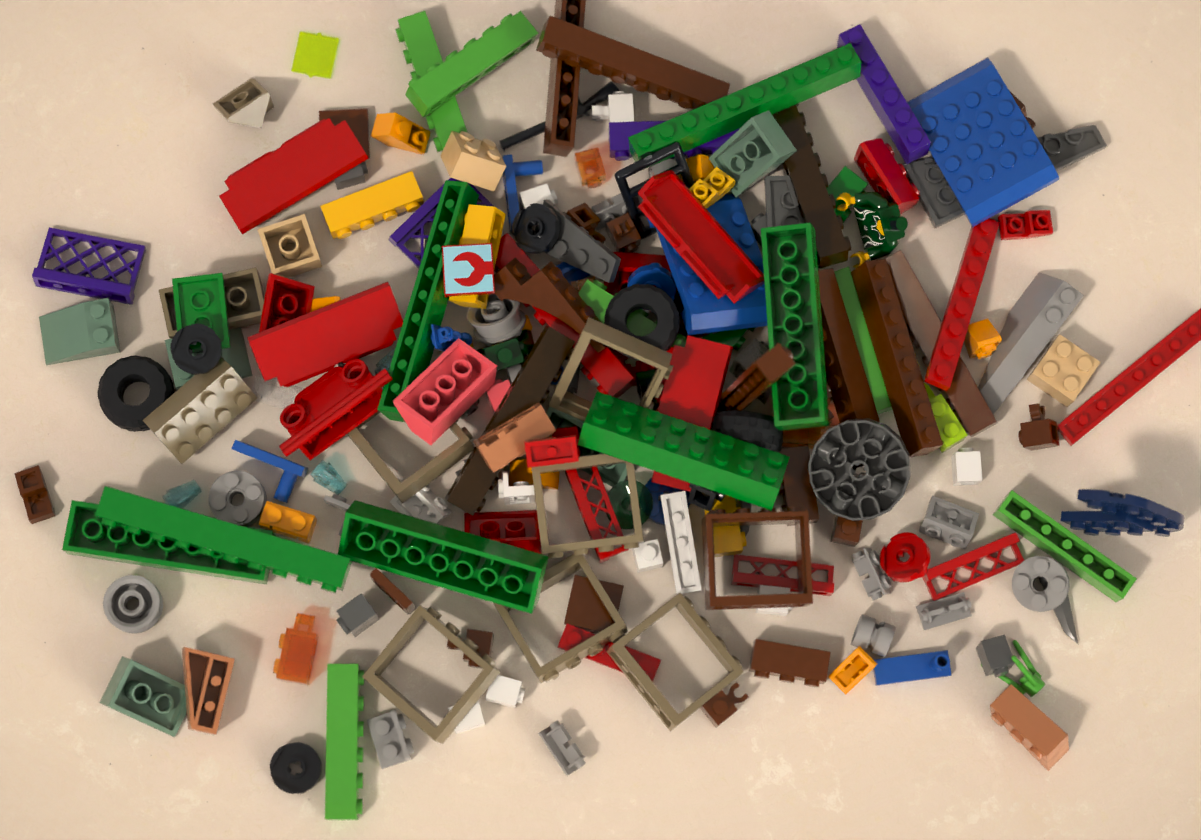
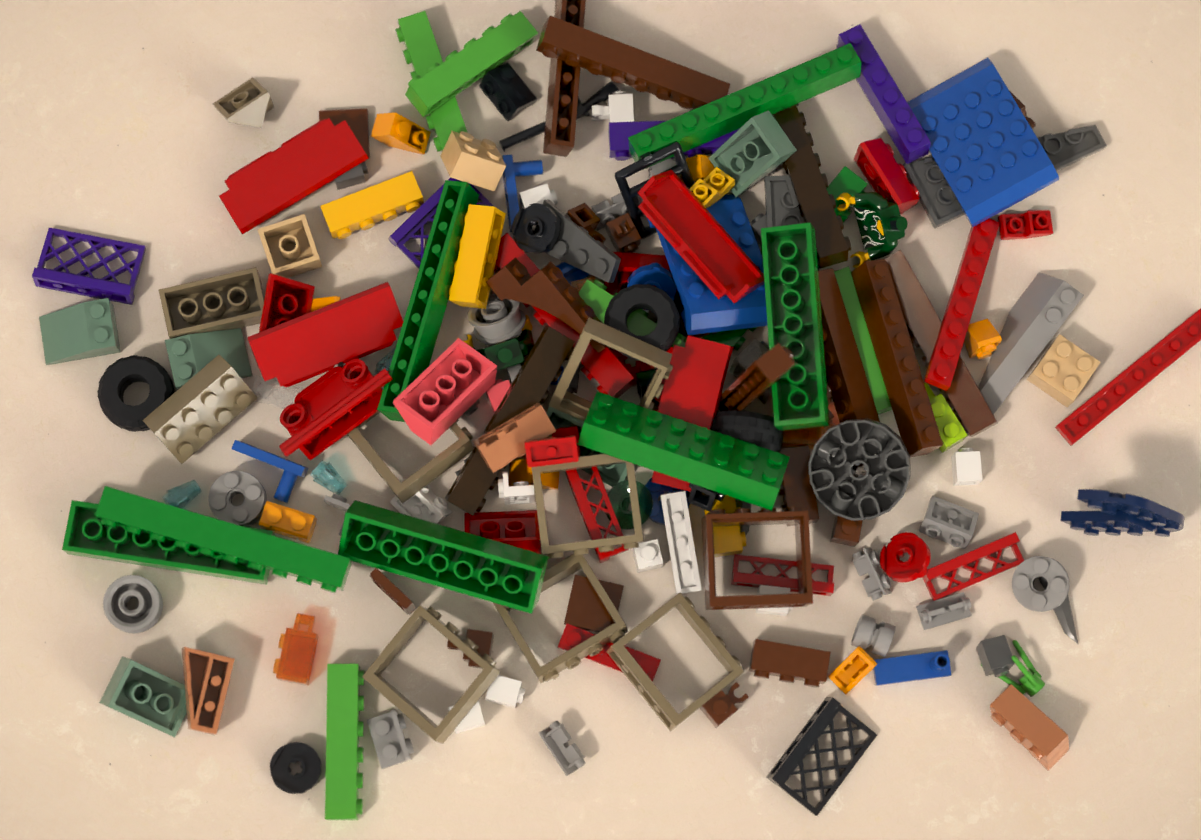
(35, 494): reddish brown slope -> none
(190, 336): black plate -> none
(203, 302): green plate -> none
(315, 55): clear neon green piece -> none
(356, 615): dark grey brick -> none
(445, 336): blue hinge -> none
(468, 270): tile -> none
(507, 91): none -> black bracket
(590, 160): clear orange brick -> none
(803, 743): none -> black fence
(1039, 432): reddish brown brick -> none
(1064, 546): bright green brick -> none

